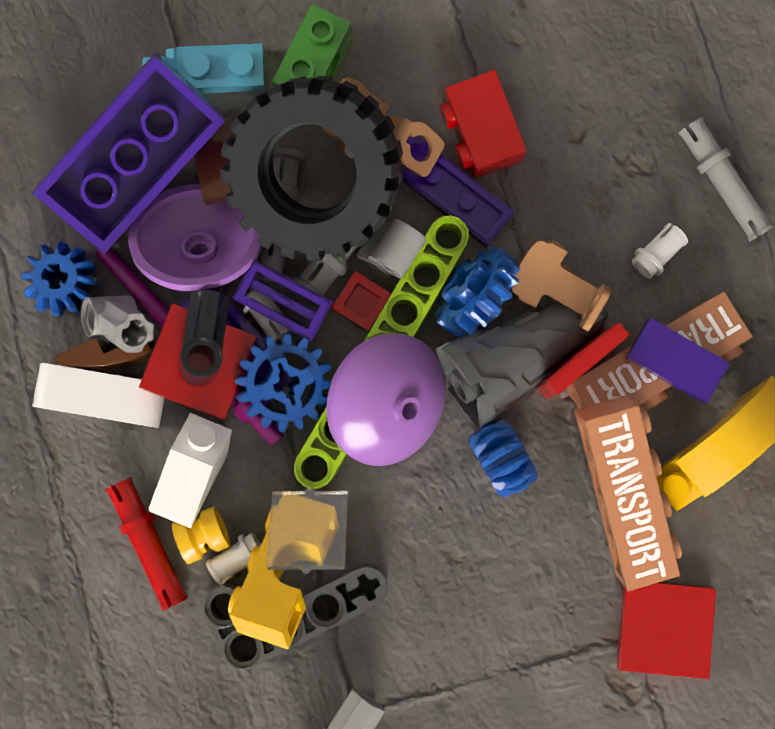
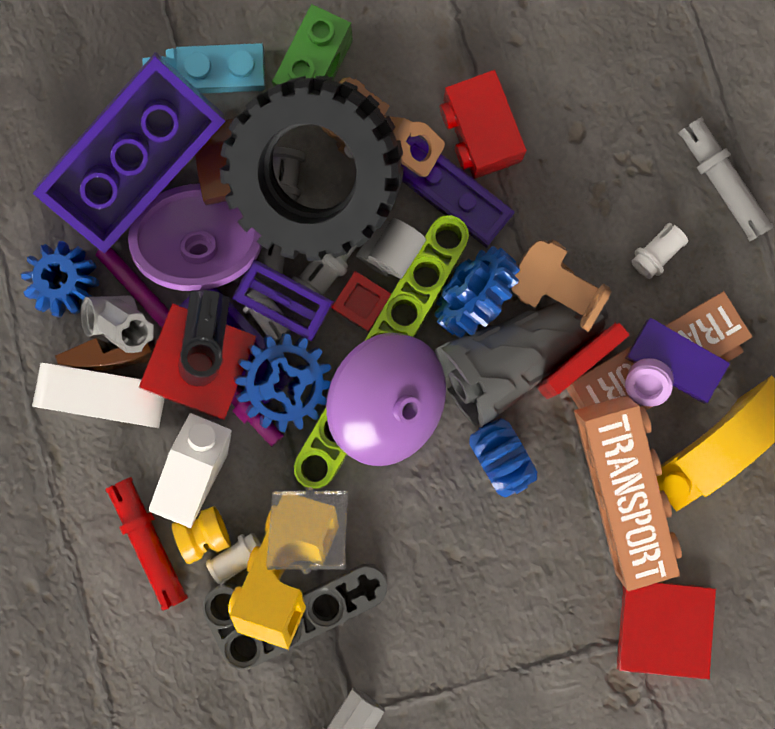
(649, 382): none -> lavender tile

